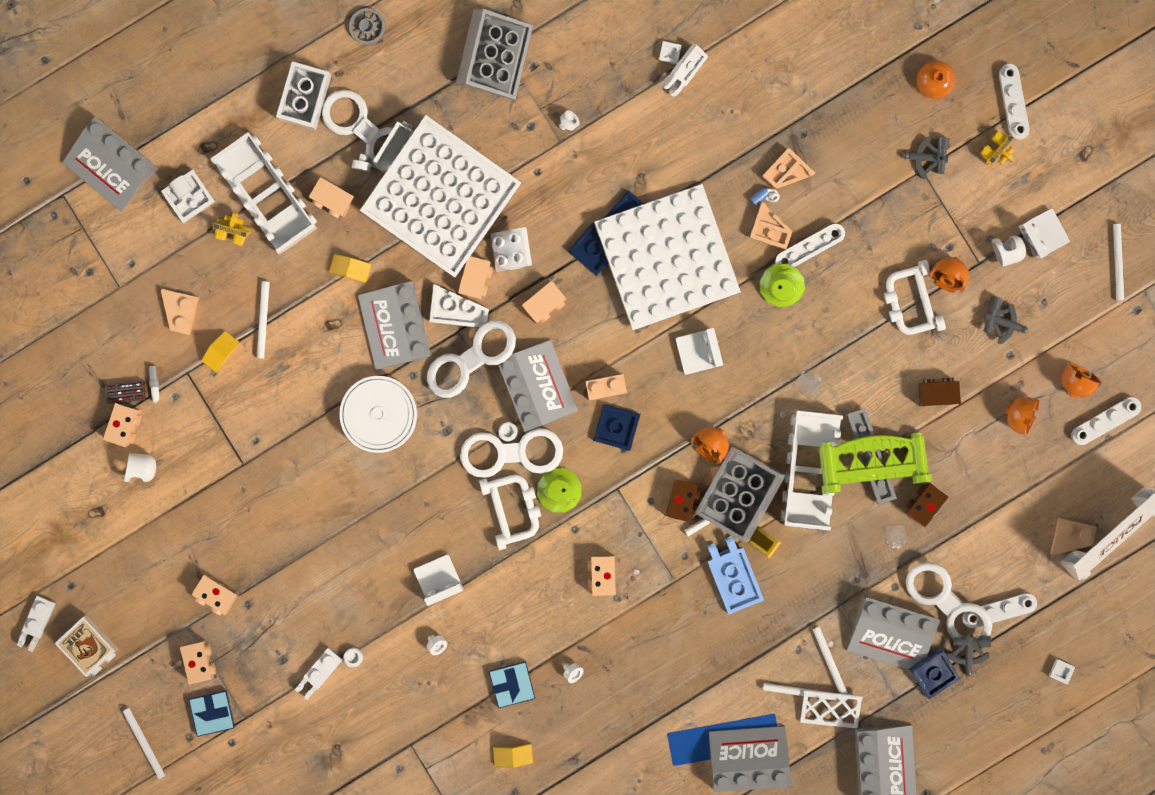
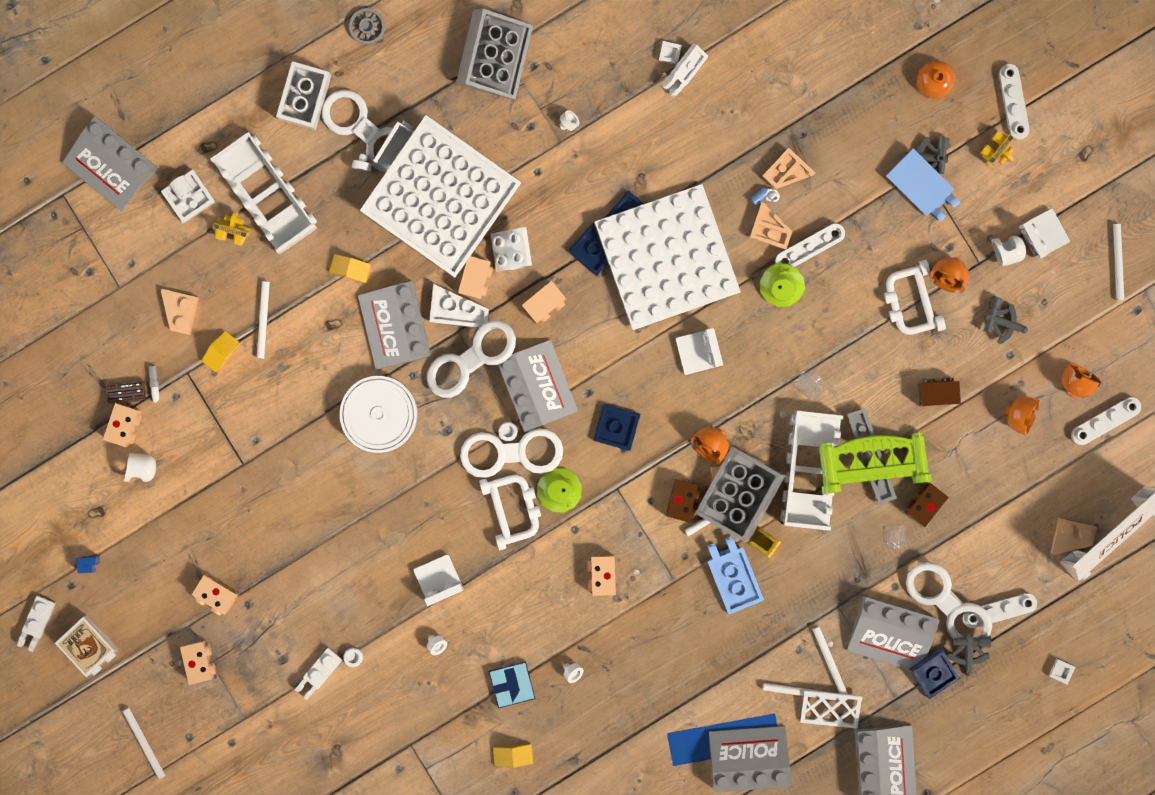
(87, 564): none -> blue piece
(211, 713): tile -> none
(332, 198): light nougat brick -> none
(606, 387): light nougat brick -> none
(922, 184): none -> light blue tile

